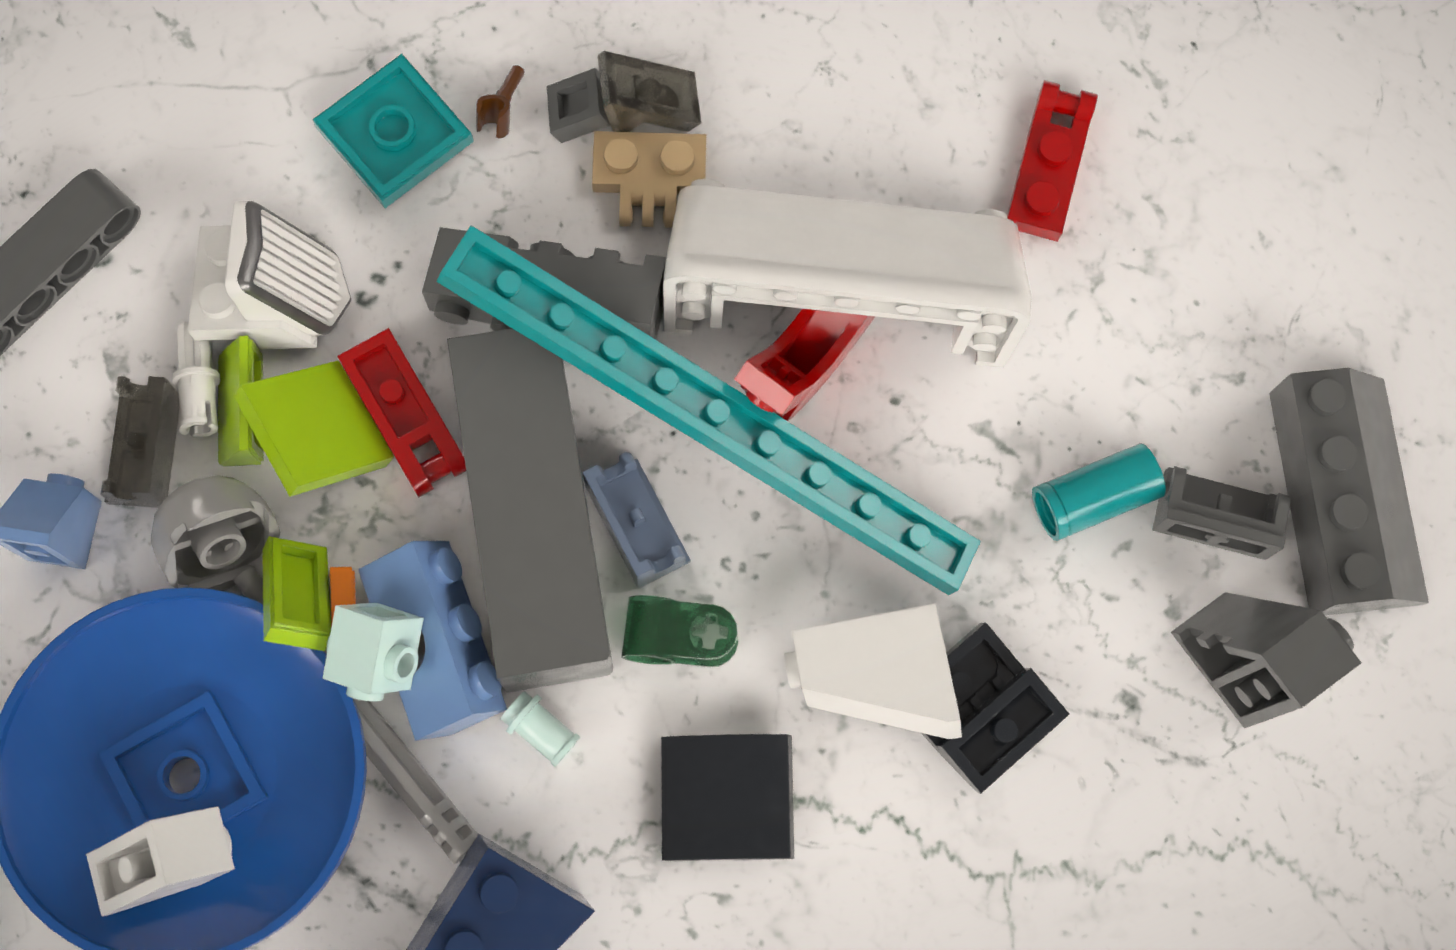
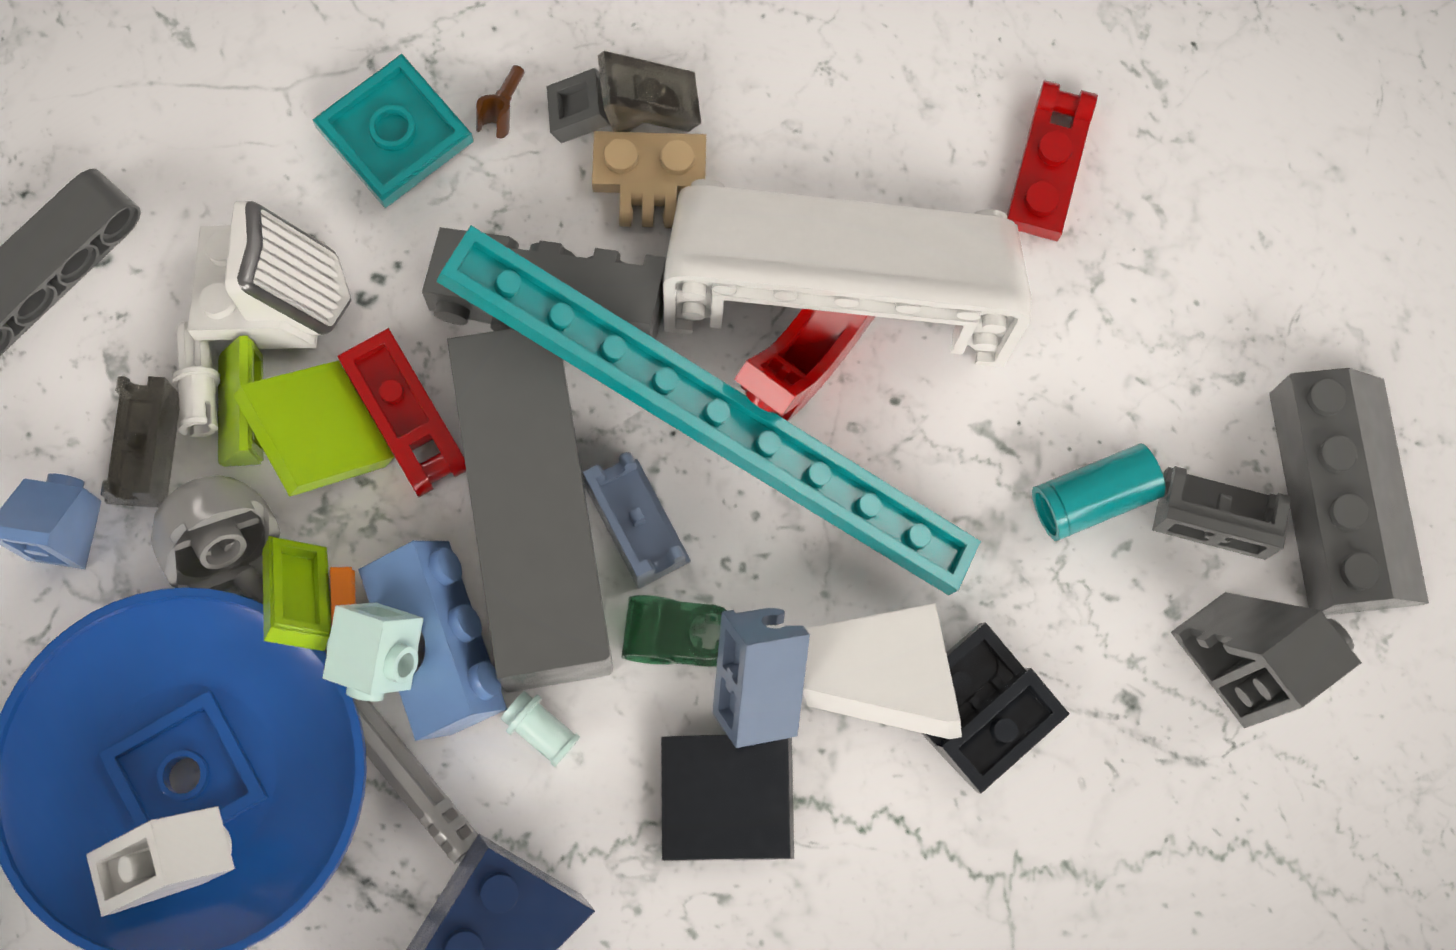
(759, 676): none -> sand blue hinge

